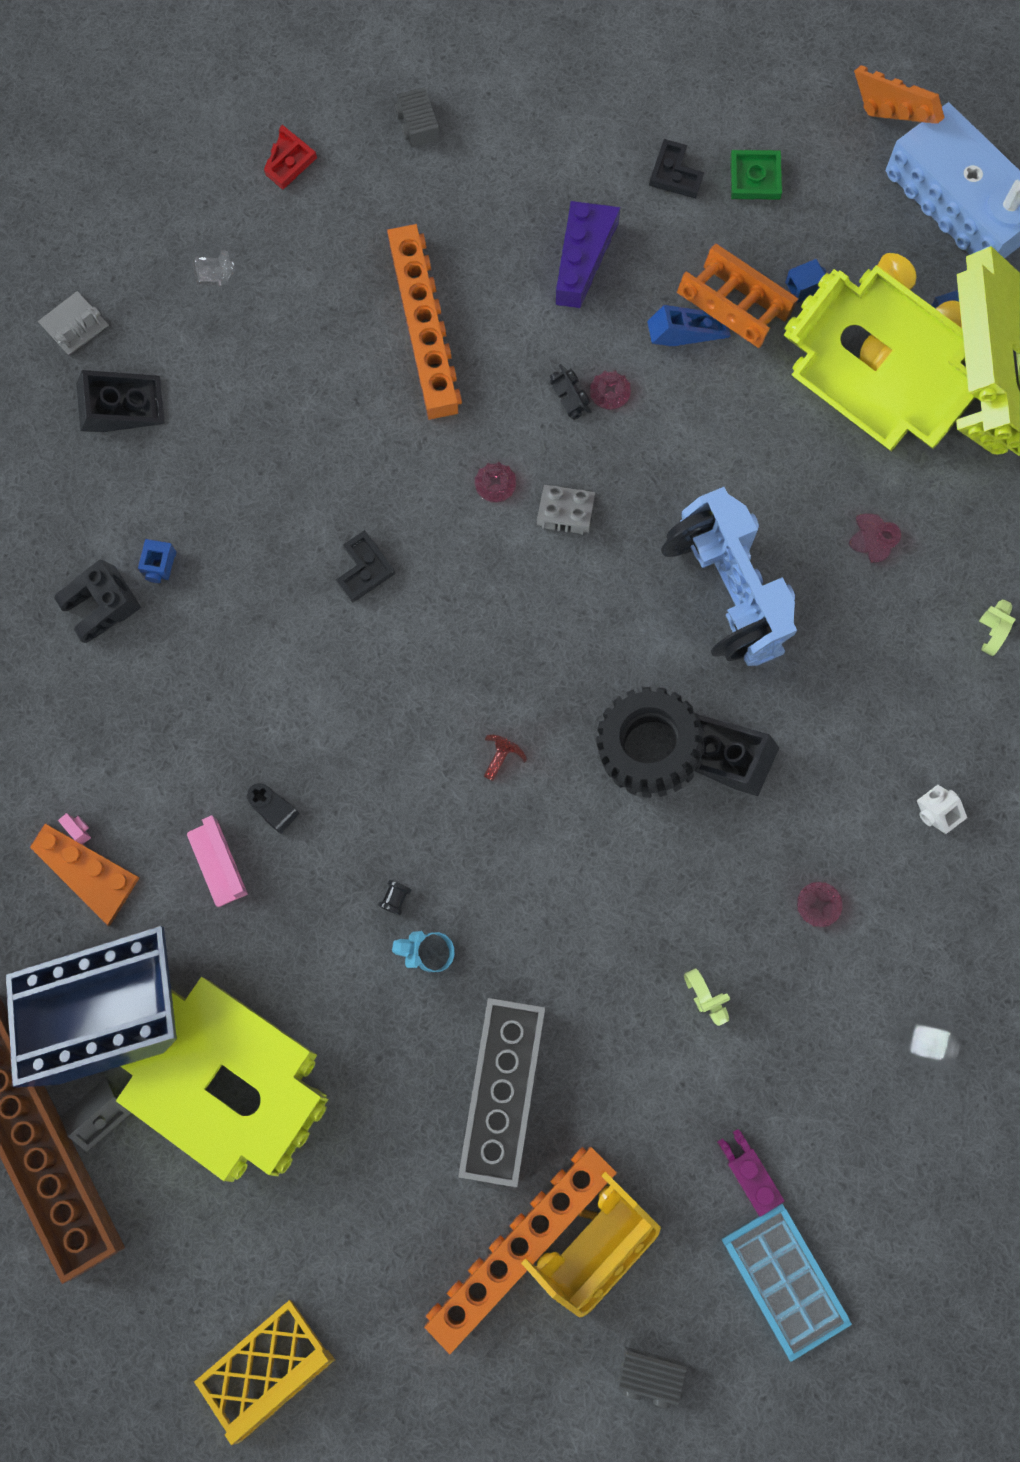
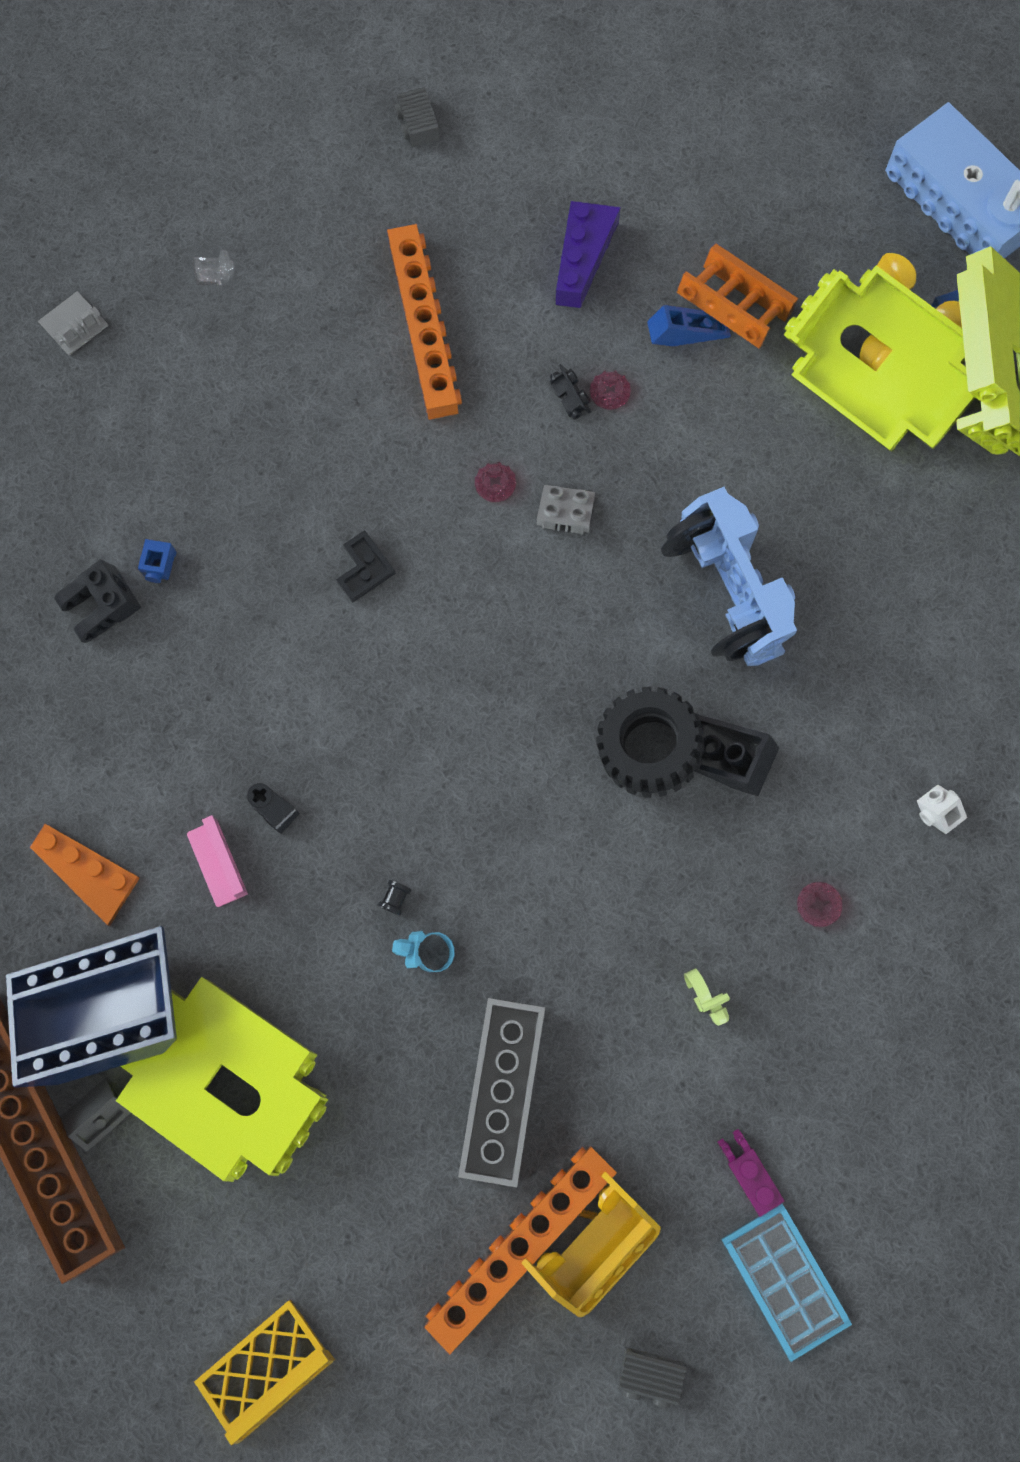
(75, 827): bright pink plate -> none
(118, 401): black slope -> none
(288, 158): red wing -> none
(503, 747): clear red plant -> none
(671, 175): black plate -> none
(756, 174): green plate -> none
(804, 279): blue brick -> none
(871, 537): clear pink plate -> none
(896, 100): orange wing -> none
(934, 1044): clear bracket -> none
(1001, 623): yellowish green piece -> none

